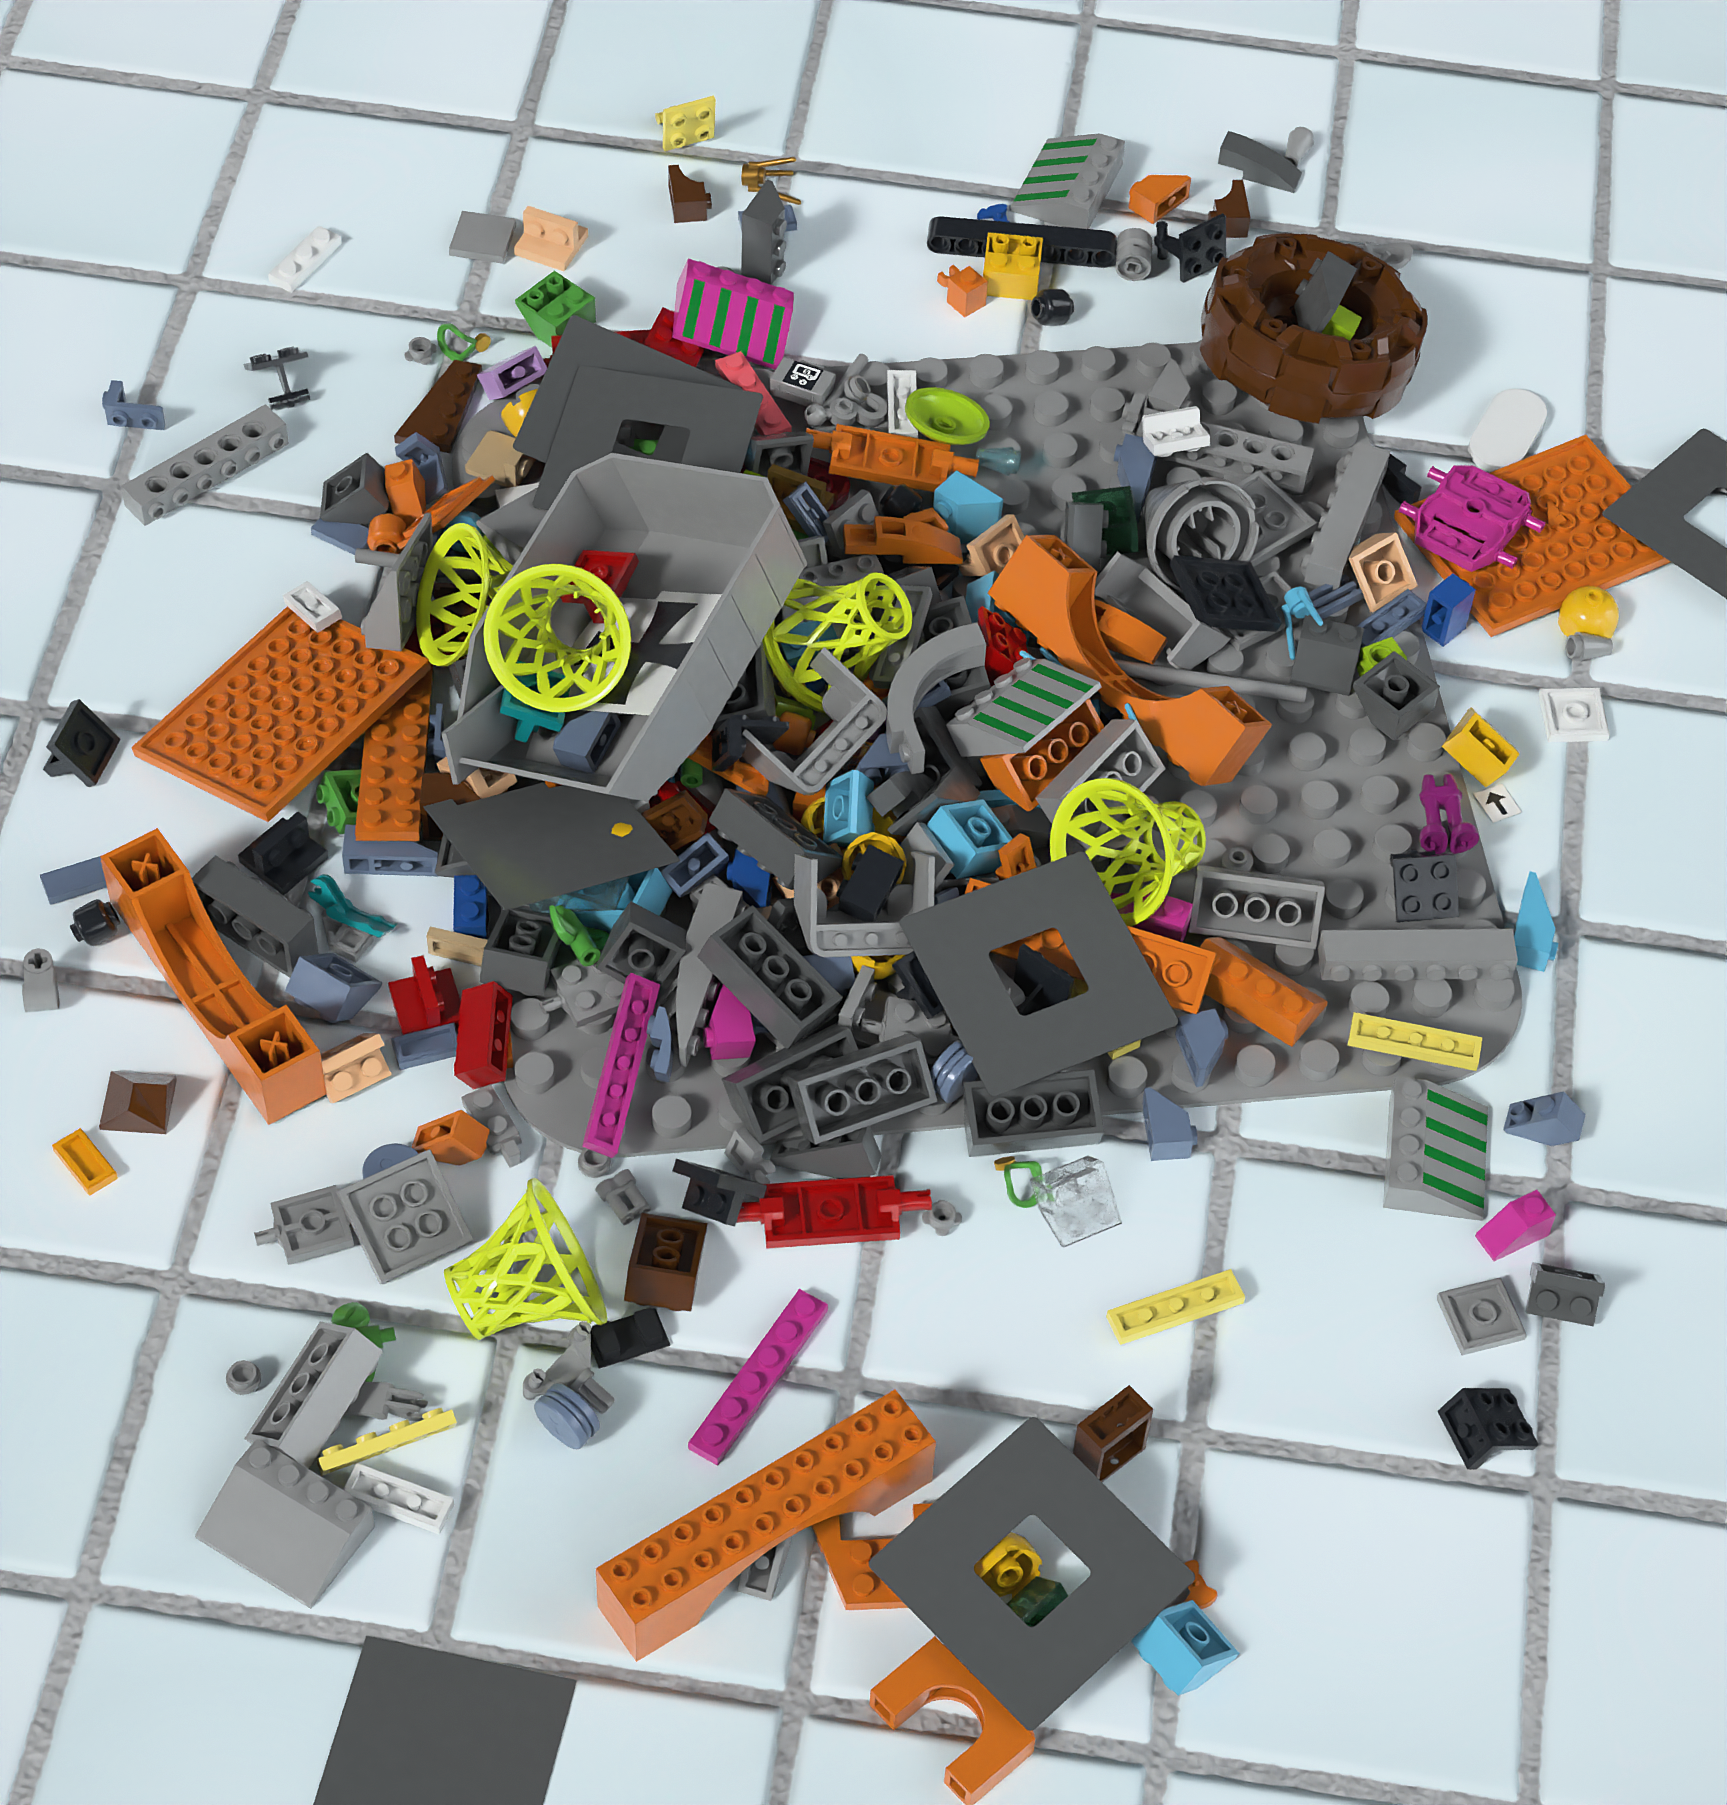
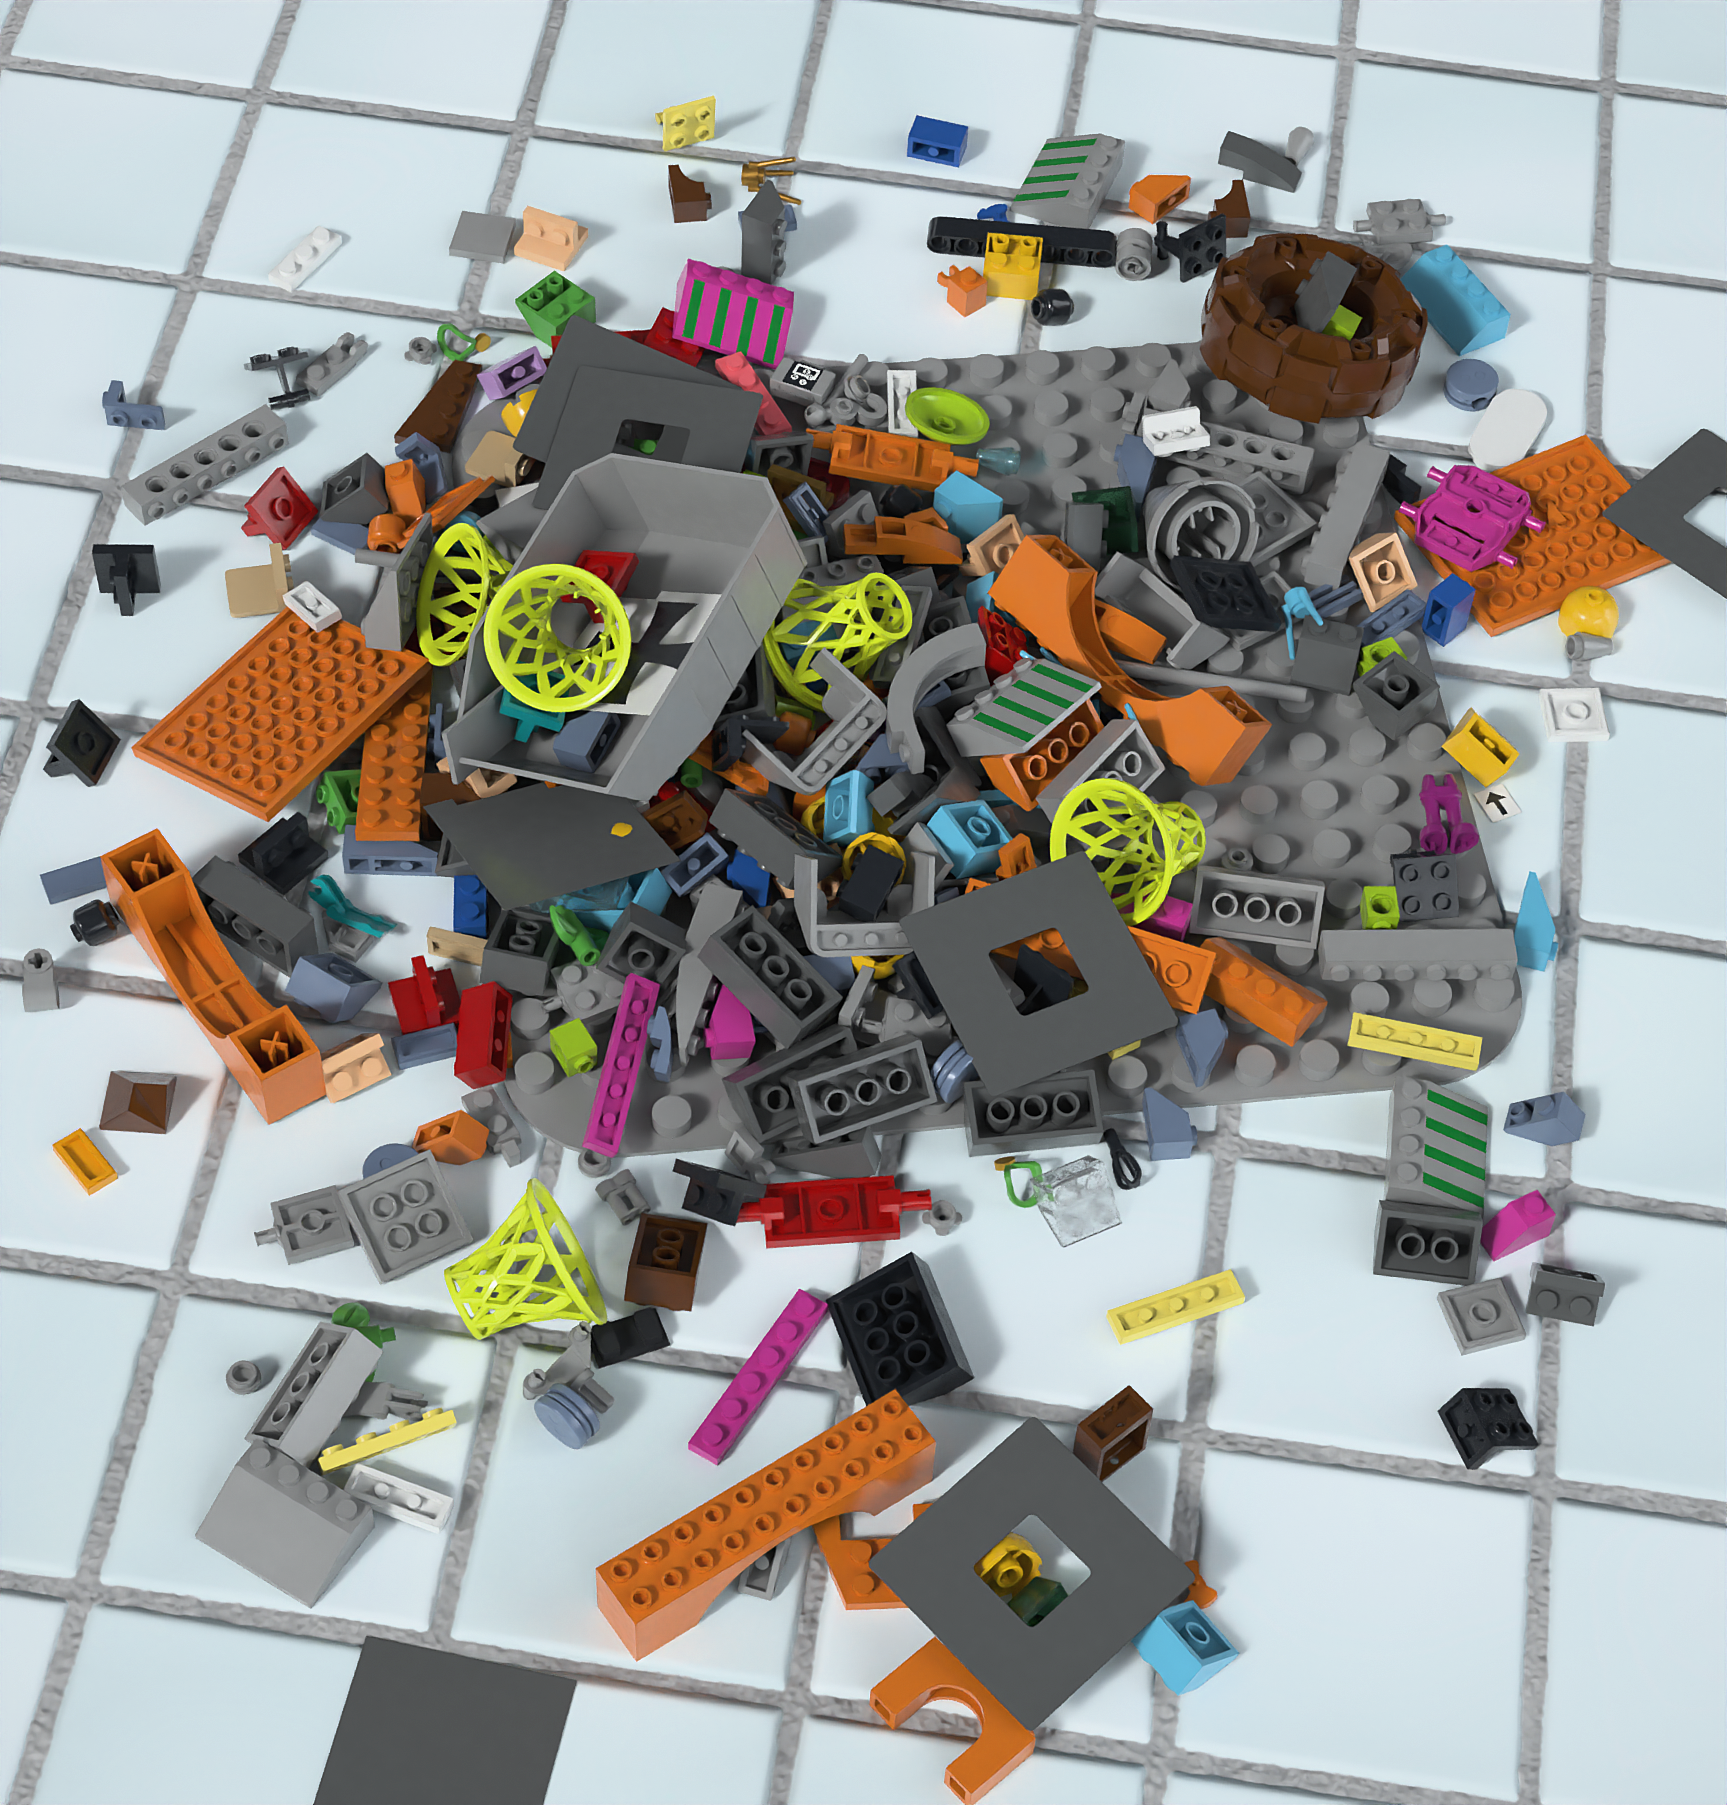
(126, 571): none -> black bracket
(259, 588): none -> tan bracket
(279, 509): none -> red bracket
(332, 364): none -> light grey hinge
(574, 1047): none -> lime brick
(899, 1334): none -> black slope
(937, 141): none -> blue brick
(1118, 1151): none -> black piece
(1379, 908): none -> lime brick
(1399, 221): none -> light grey plate
(1426, 1243): none -> dark grey slope
(1456, 301): none -> medium azure slope
(1470, 384): none -> sand blue head

